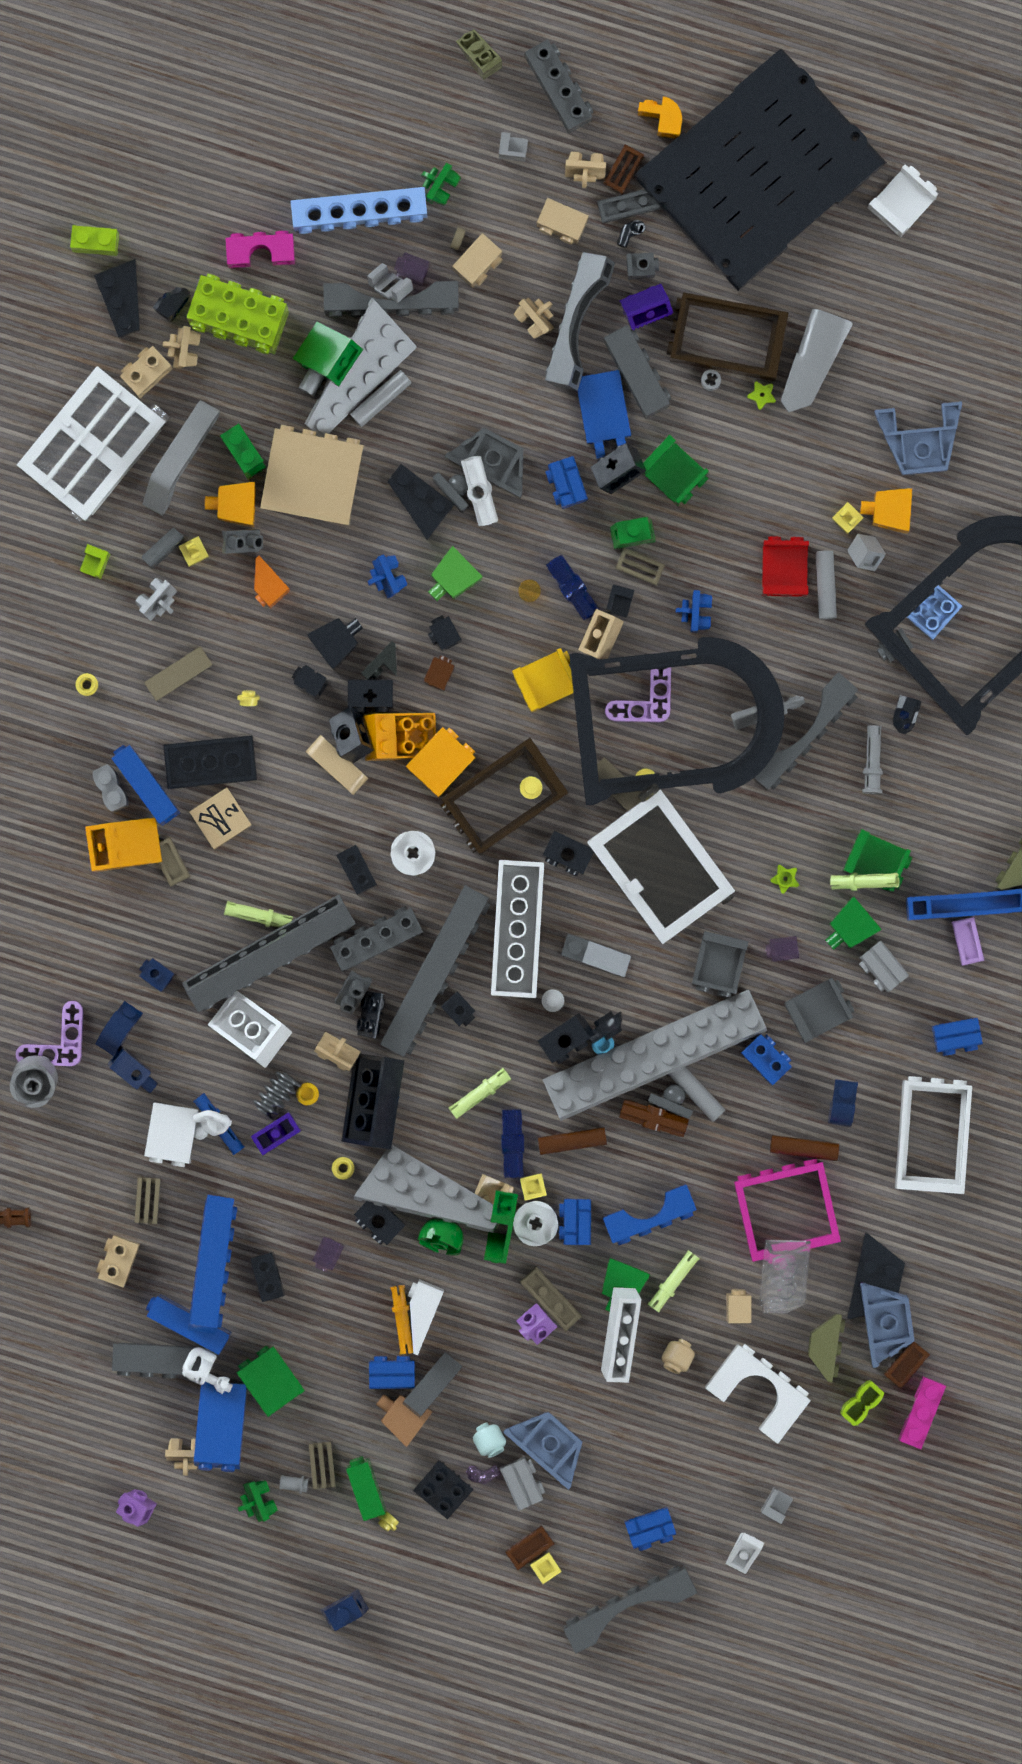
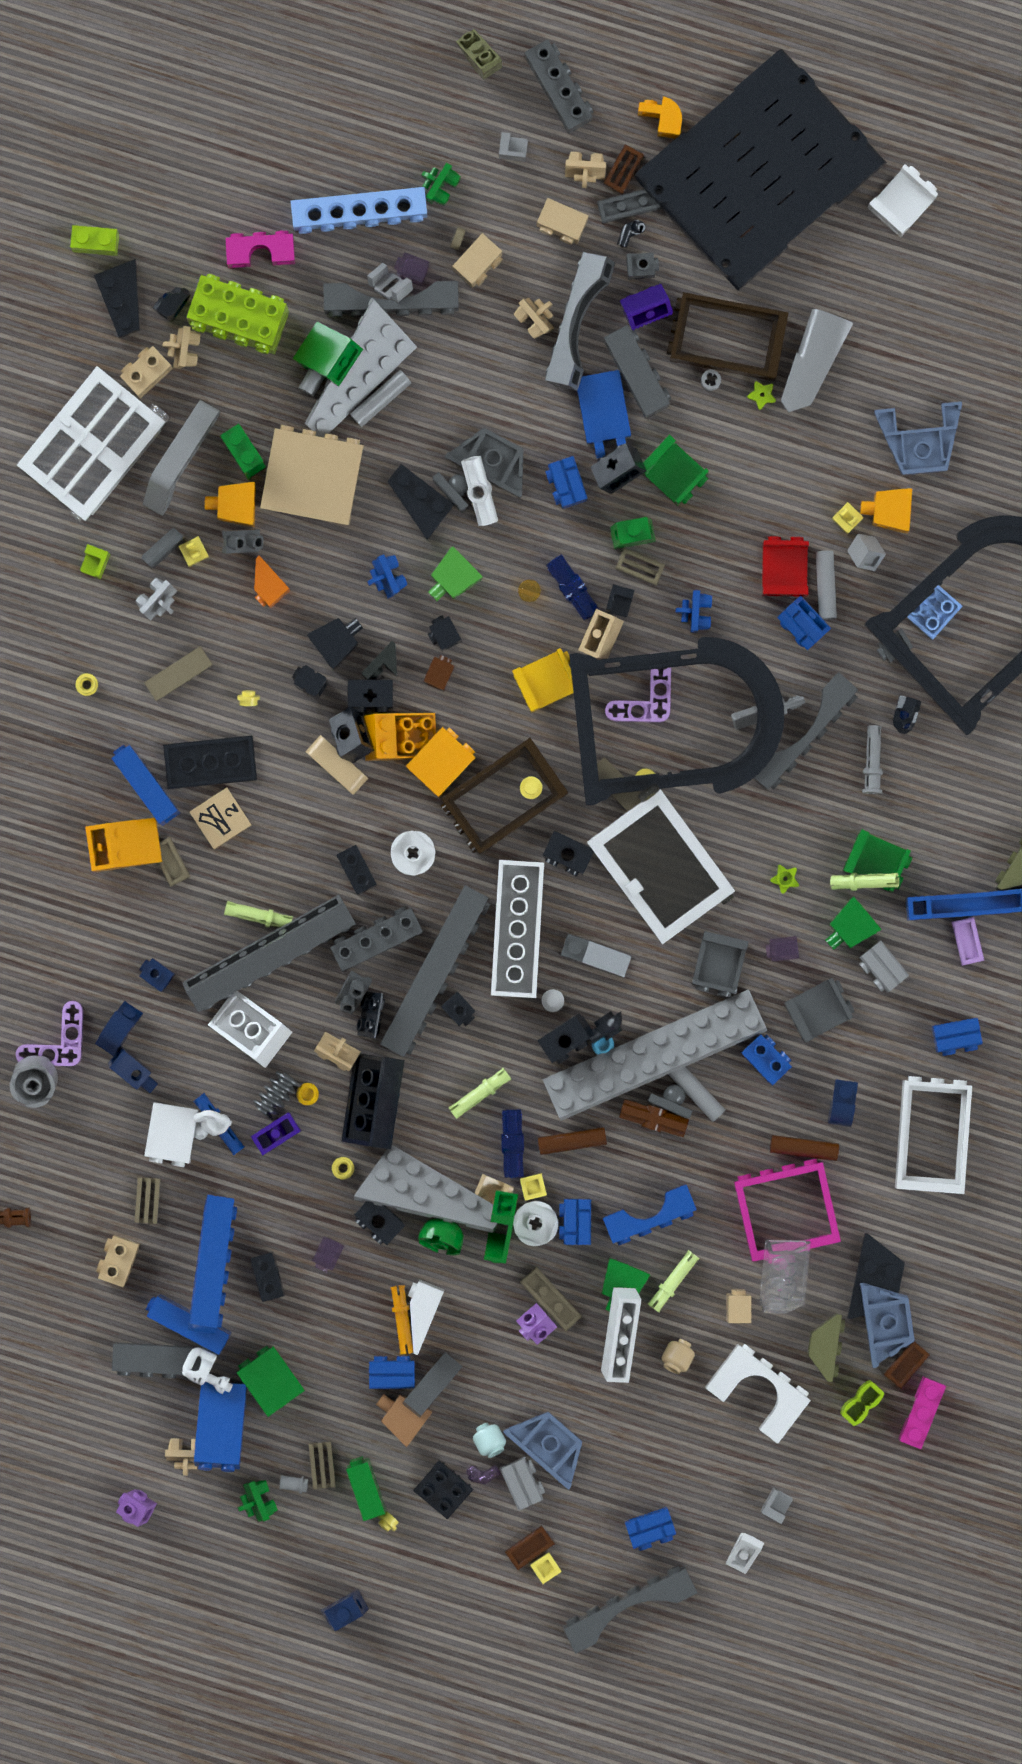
(108, 782): light grey brick -> none
(803, 623): none -> blue brick

